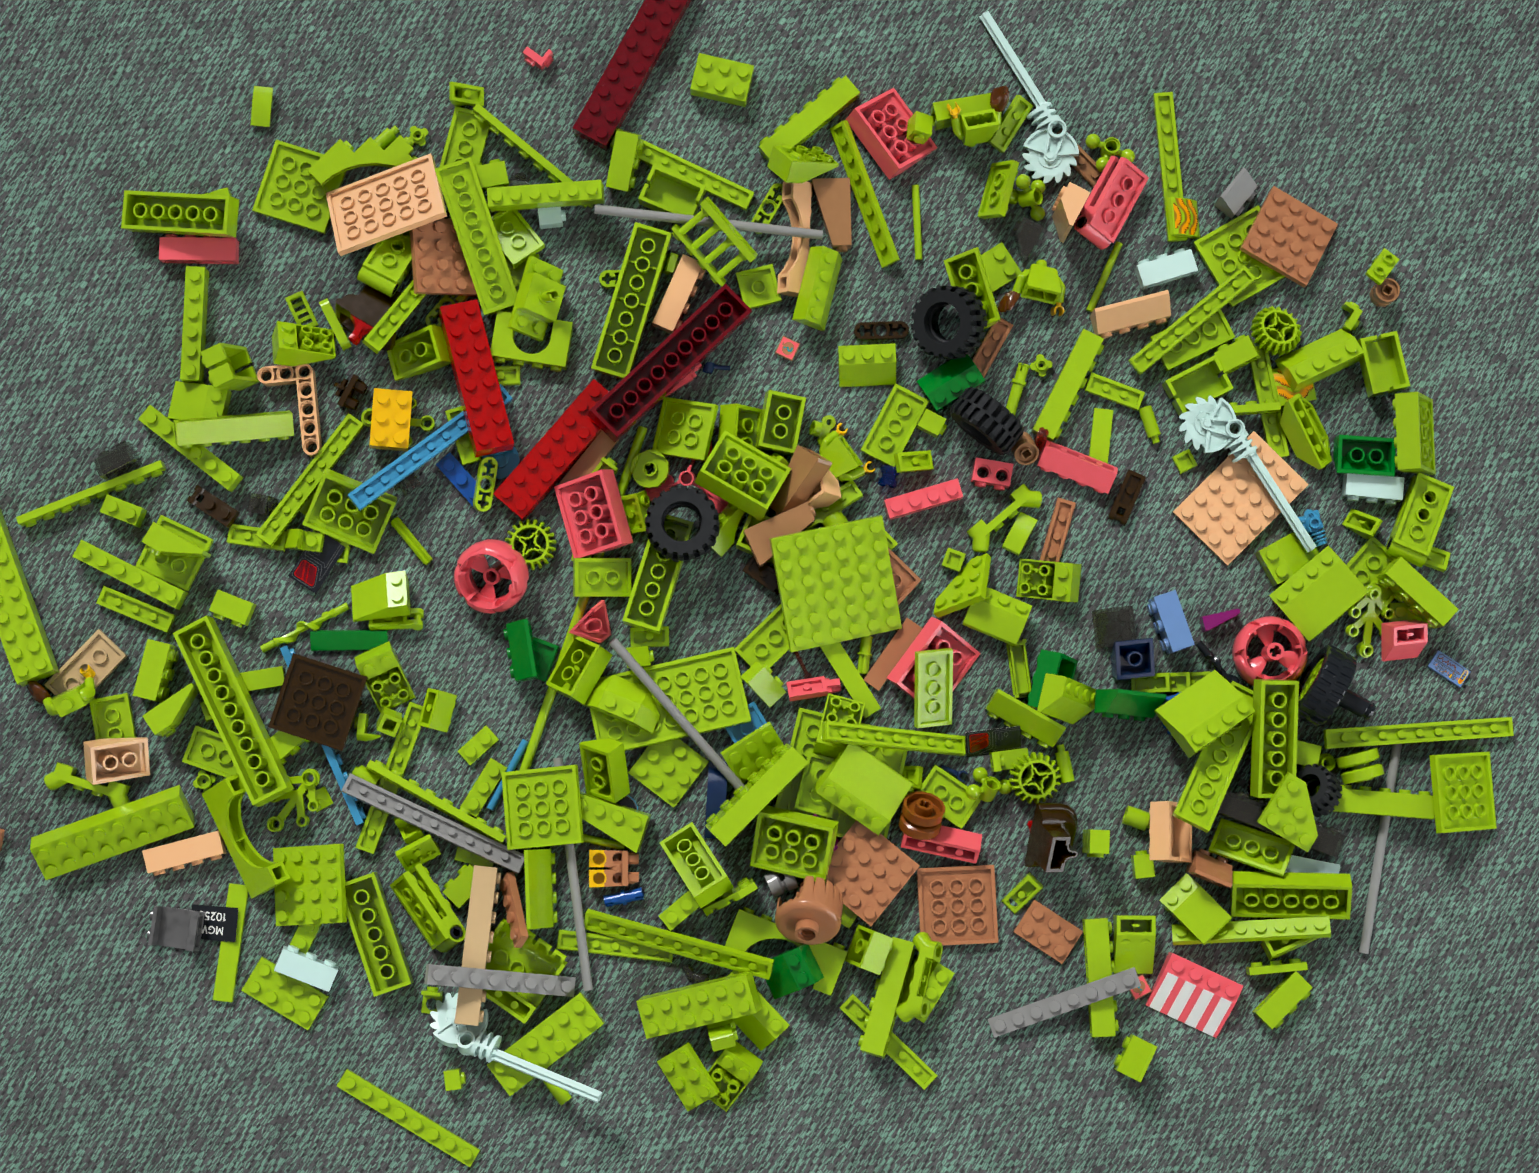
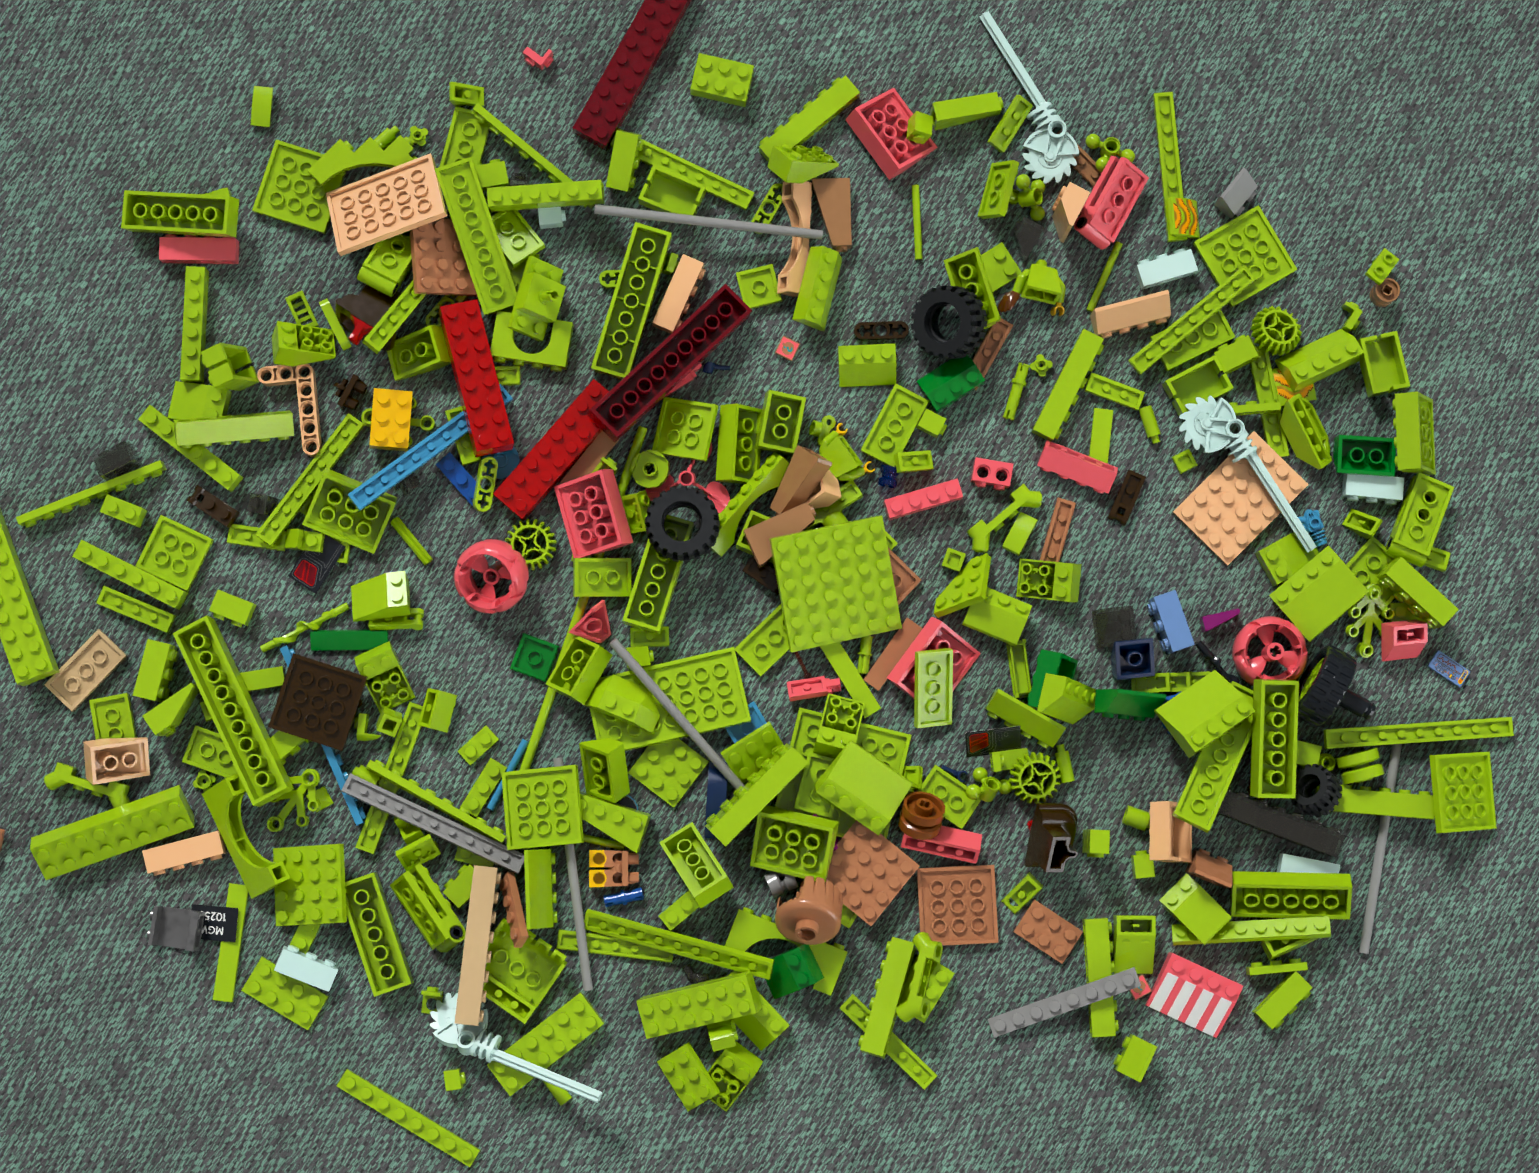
(69, 700): lime torso -> none
(163, 541): lime slope -> none
(499, 980): light grey plate -> none
(521, 650): green slope -> none
(720, 223): lime fence -> none
(742, 475): lime slope -> none
(744, 887): lime plate -> none
(763, 684): lime brick -> none
(864, 194): lime plate -> none
(869, 949): lime brick -> none
(893, 738): lime tile -> none
(980, 125): lime torso -> none
(986, 420): black tyre -> none
(1025, 450): medium nougat wheel -> none
(1041, 438): clear red axle -> none
(1252, 847): lime slope -> none
(1288, 236): nougat plate -> none
(1291, 813): lime plate -> none

